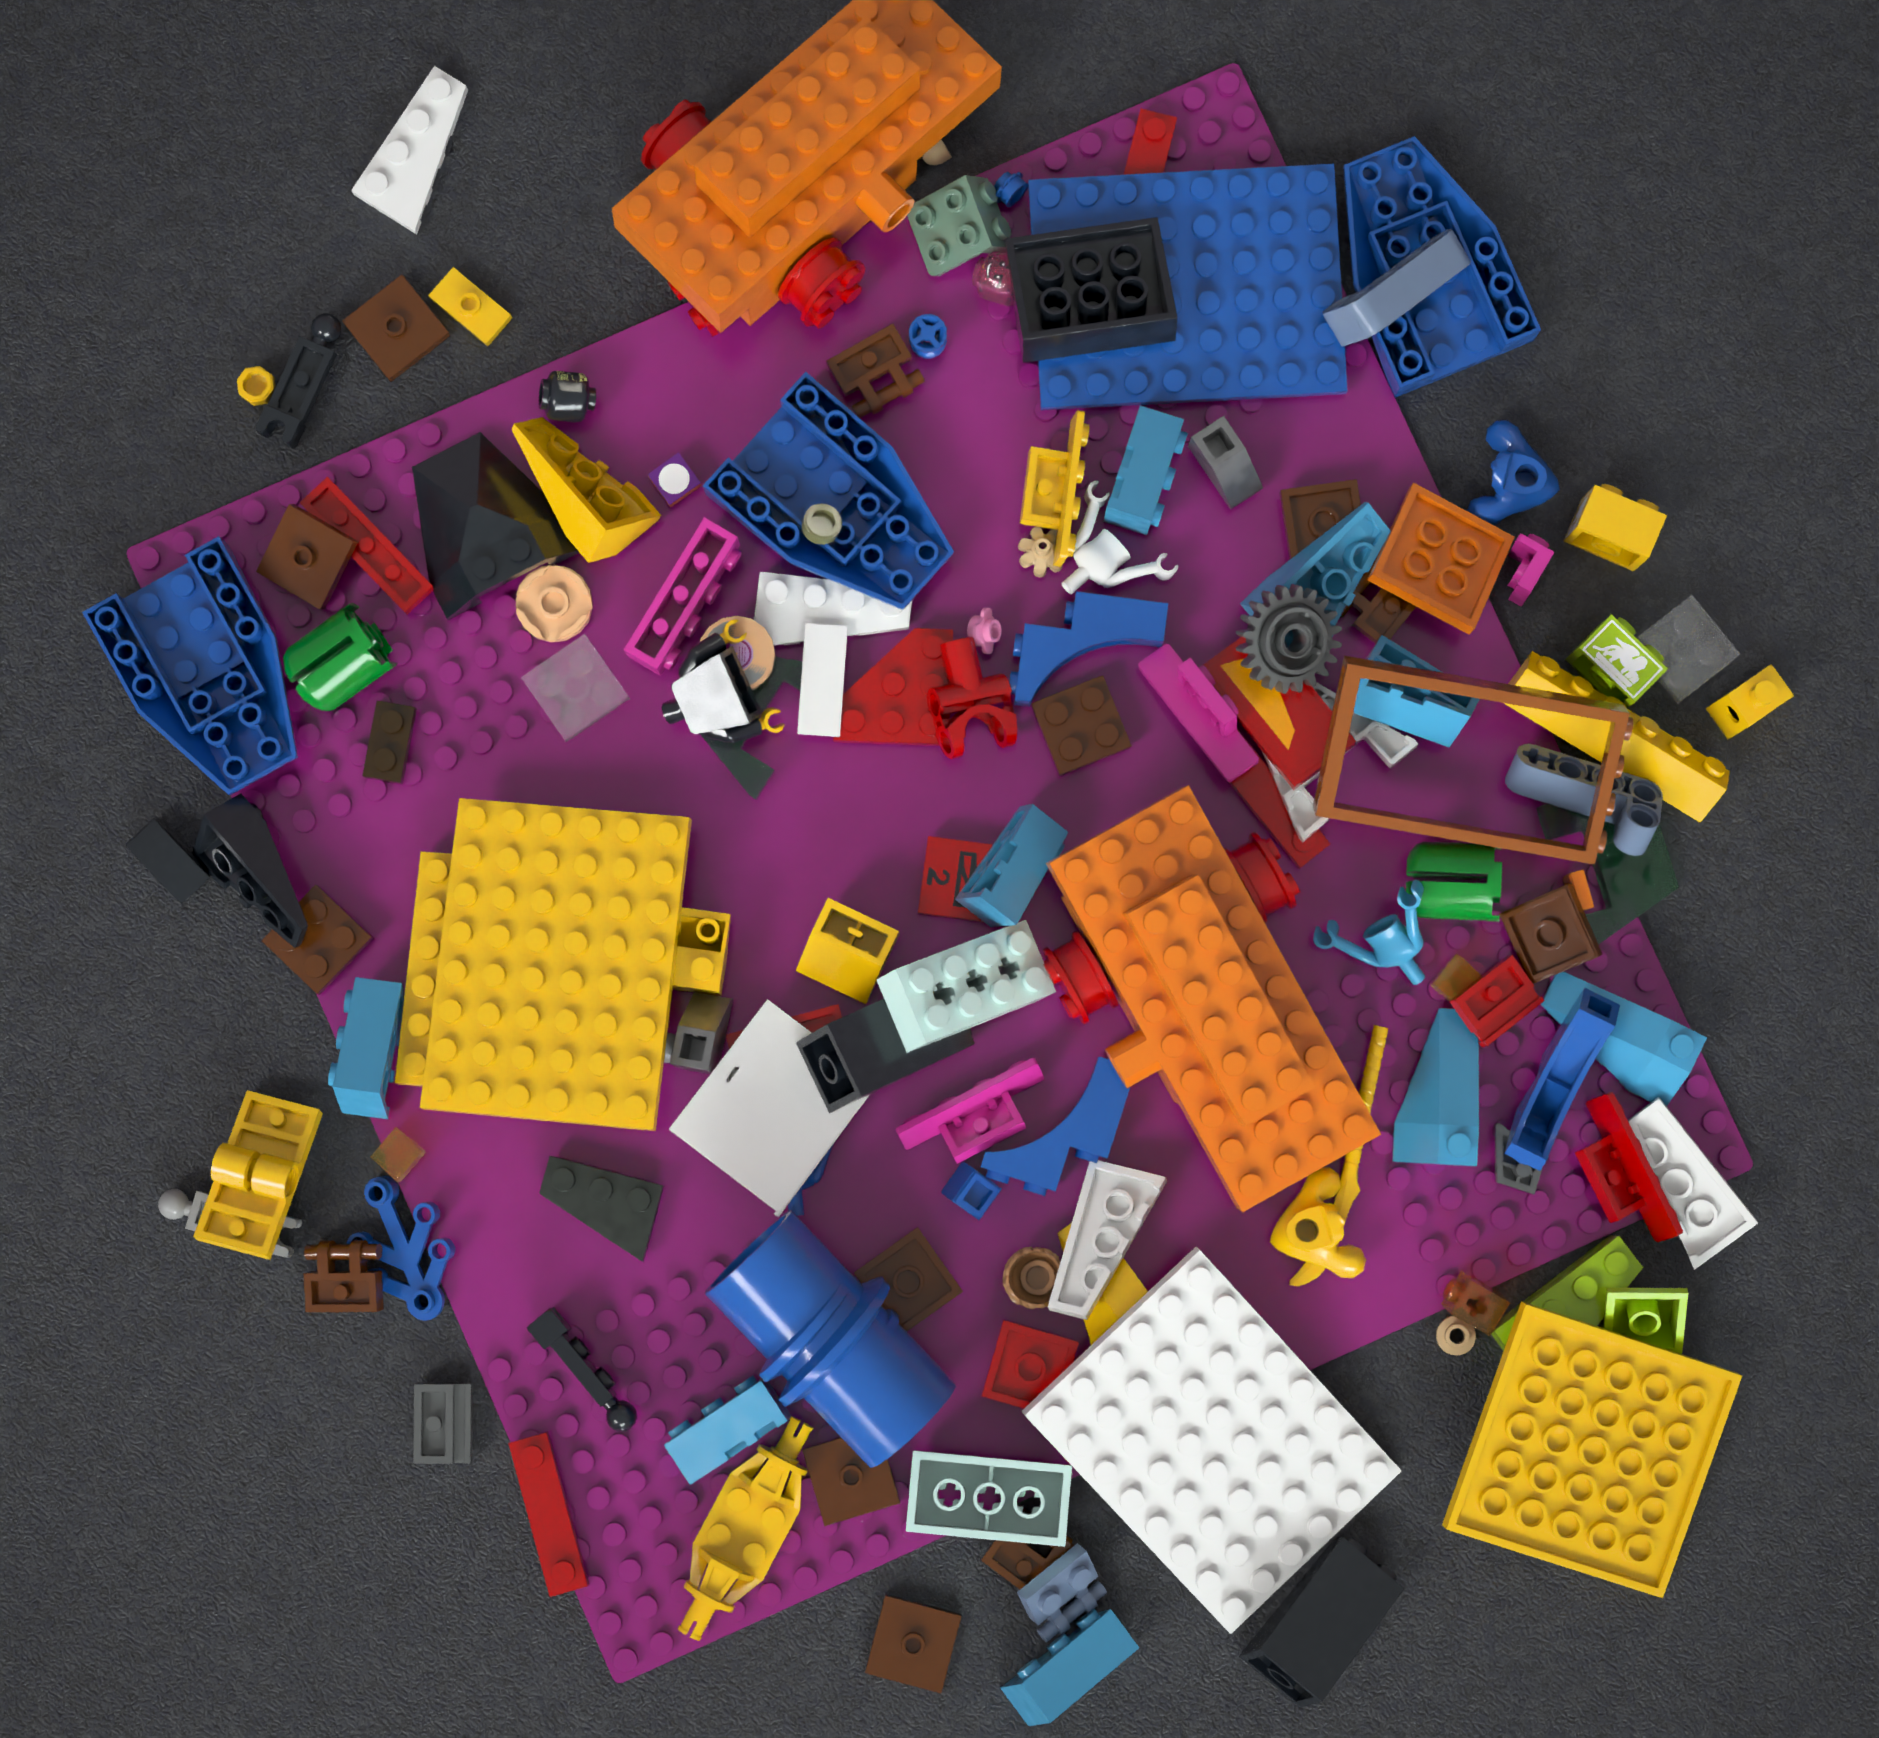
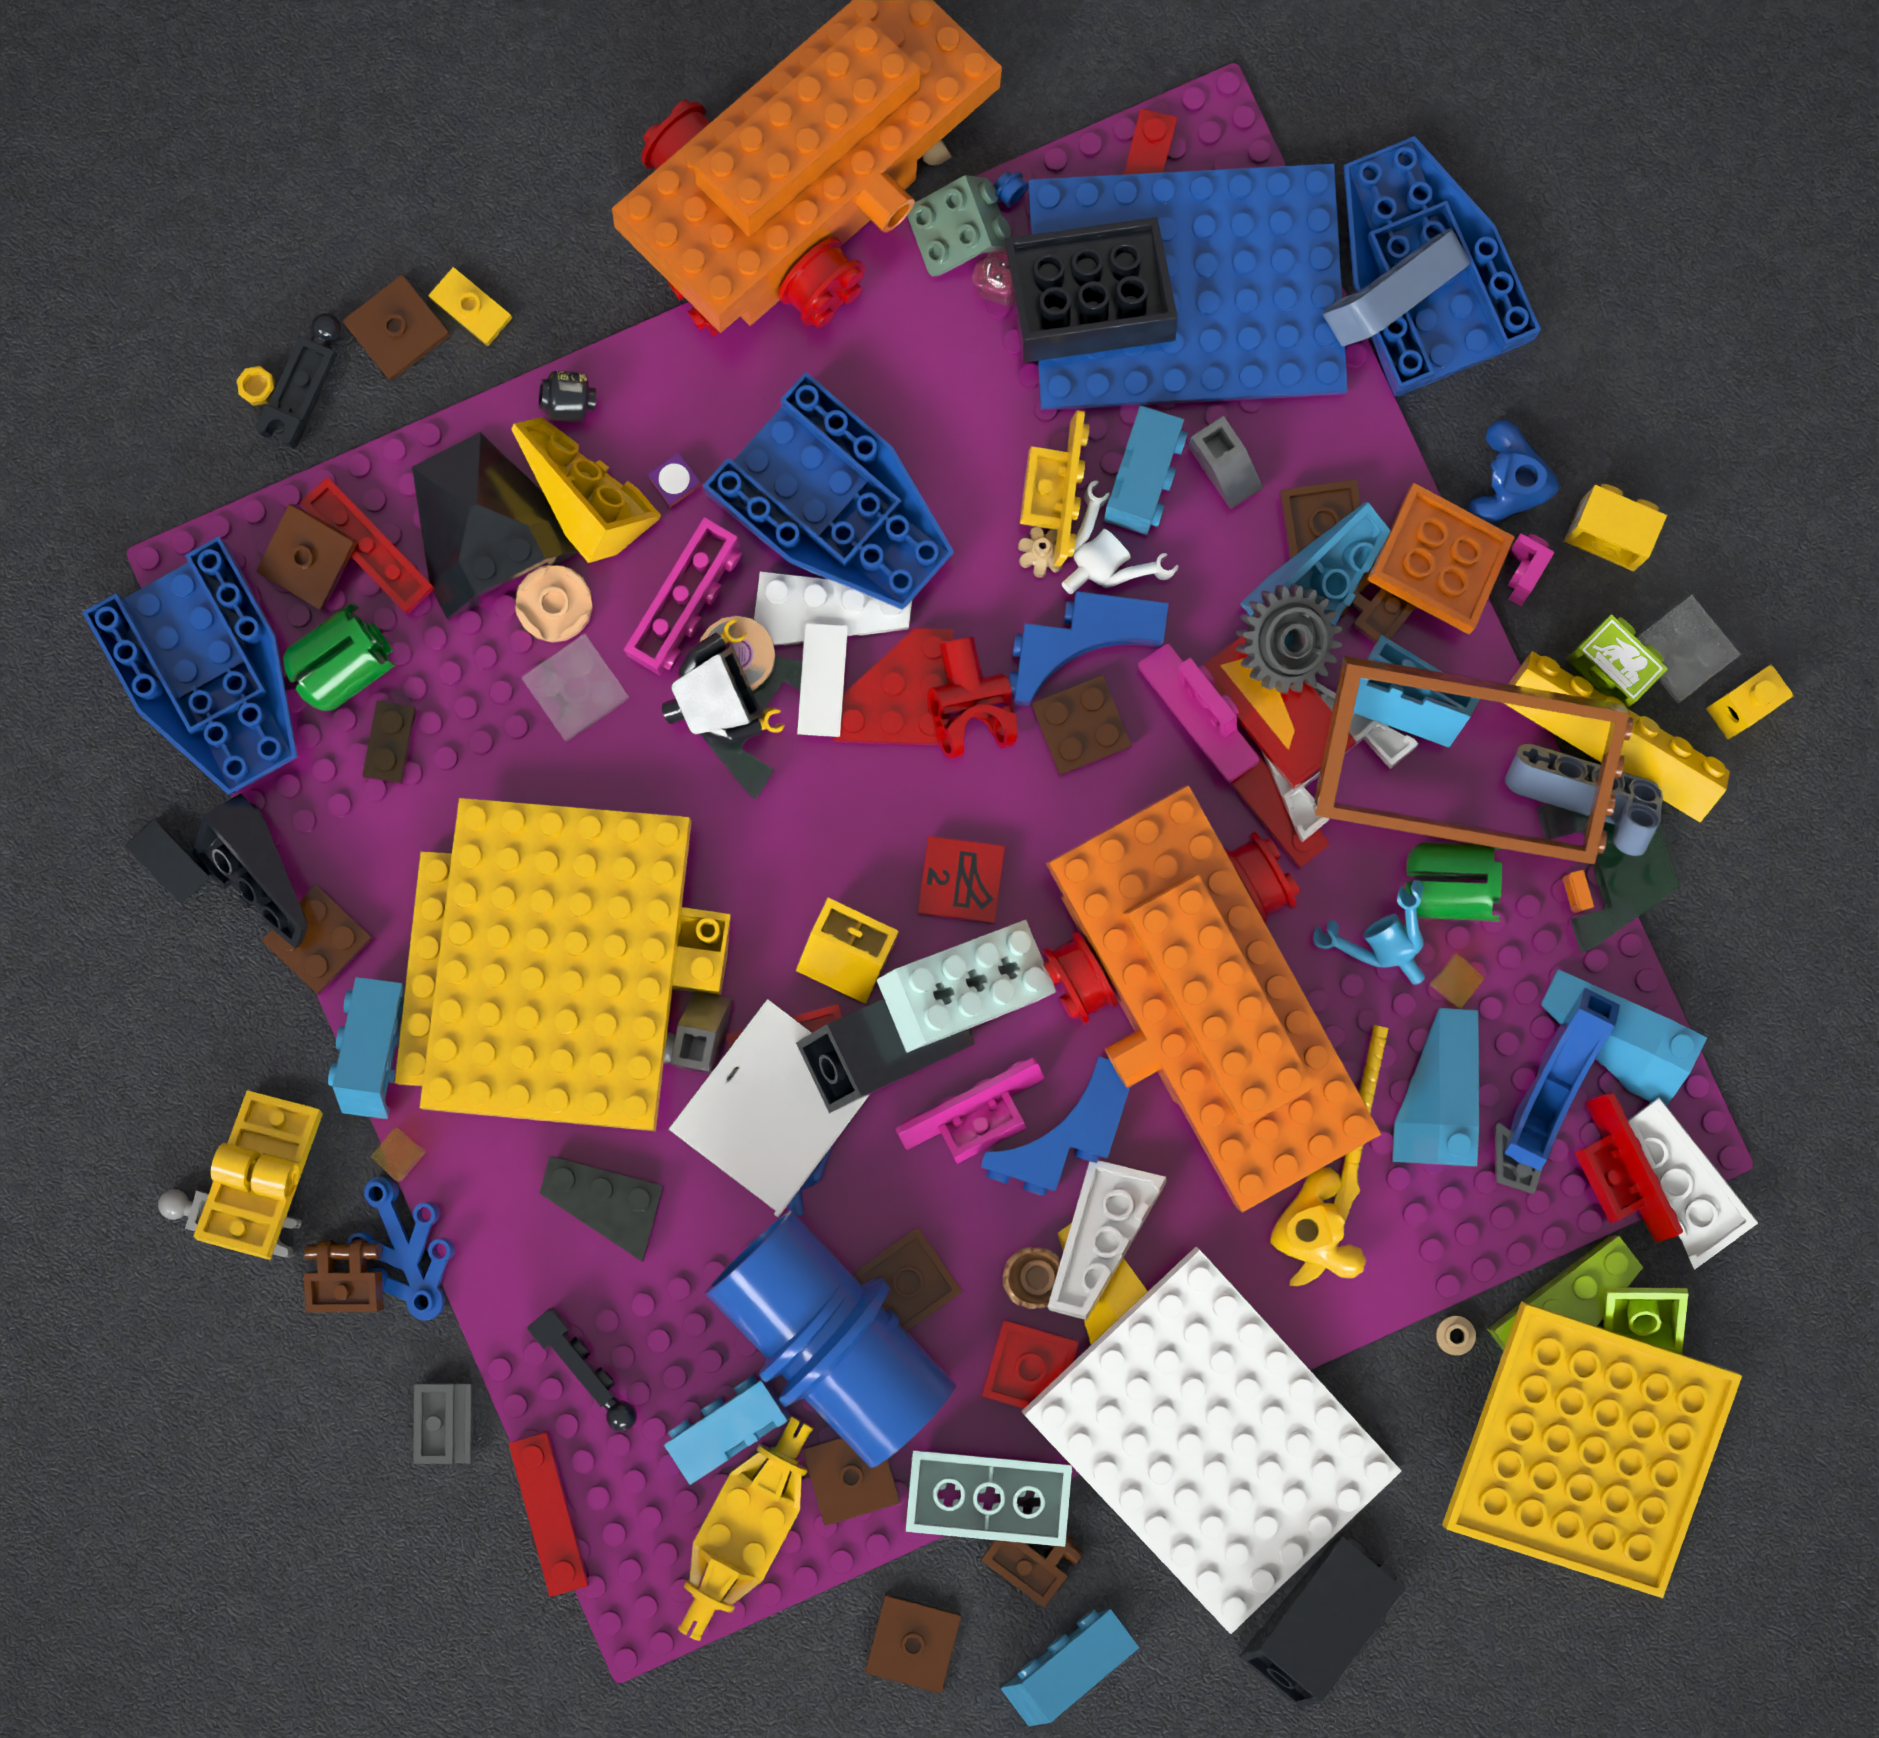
(407, 162): white wing -> none
(821, 524): tile -> none
(869, 361): reddish brown plate -> none
(924, 329): blue wheel -> none
(971, 1190): blue slope -> none
(984, 630): bright pink plate -> none
(1013, 867): dark azure wedge -> none
(1056, 1586): sand blue plate -> none
(1482, 1315): clear orange brick -> none
(1496, 1000): red plate -> none
(1551, 933): reddish brown plate -> none

